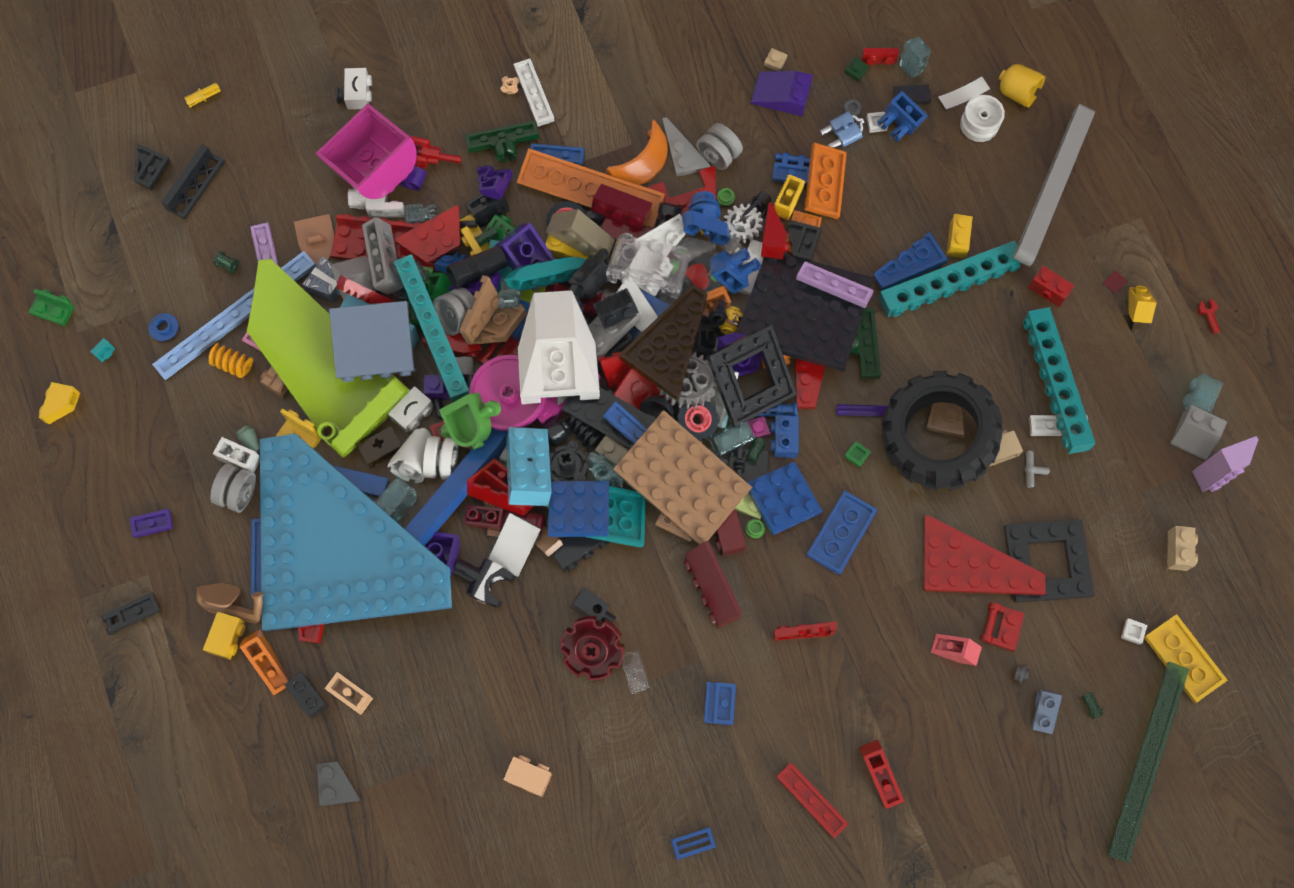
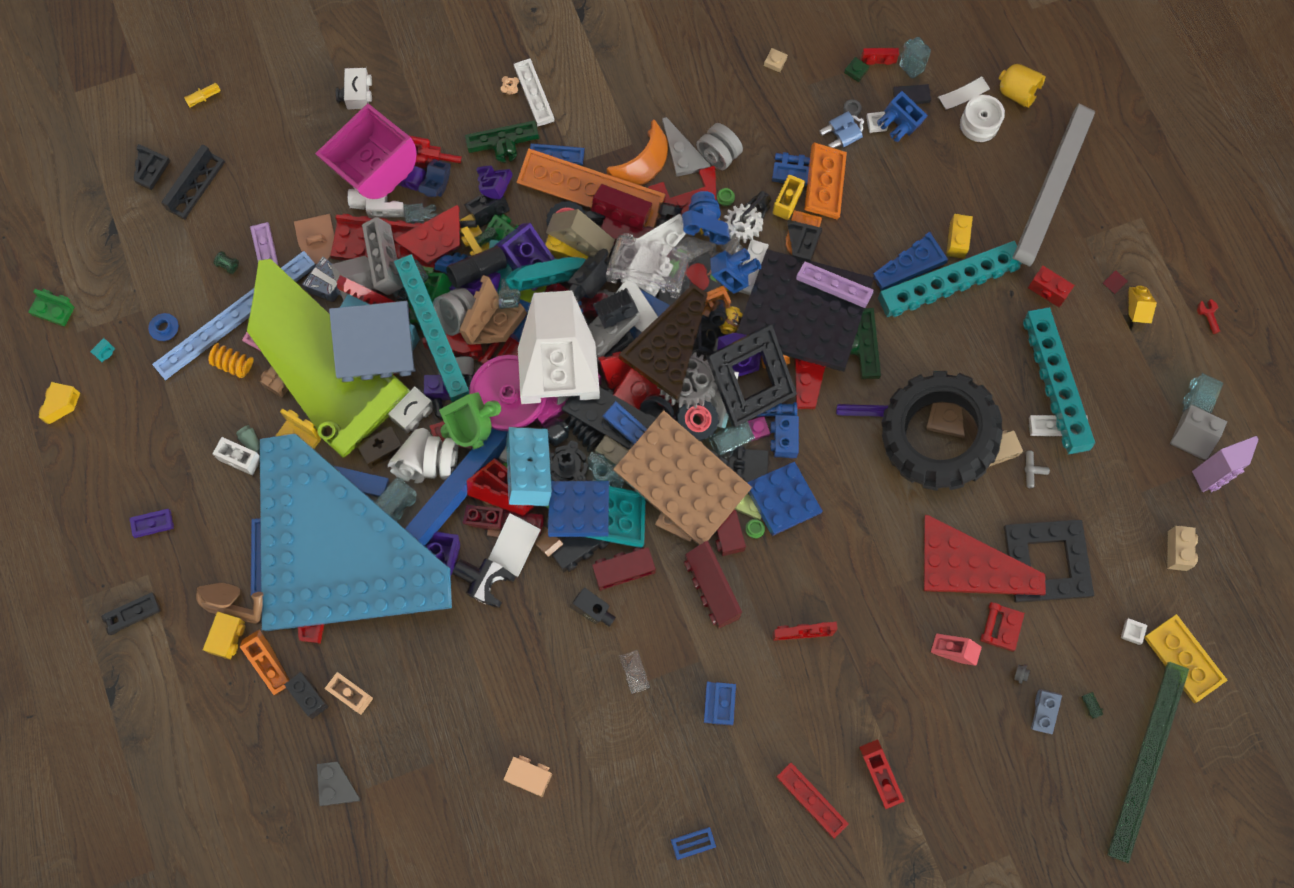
(233, 488): light grey wheel -> none
(436, 178): none -> dark blue brick
(588, 634): dark red piece -> none
(623, 568): none -> dark red brick
(755, 449): clear green pin -> none
(774, 236): red slope -> none
(782, 91): dark purple slope -> none
(841, 532): blue tile -> none
(857, 454): green plate -> none

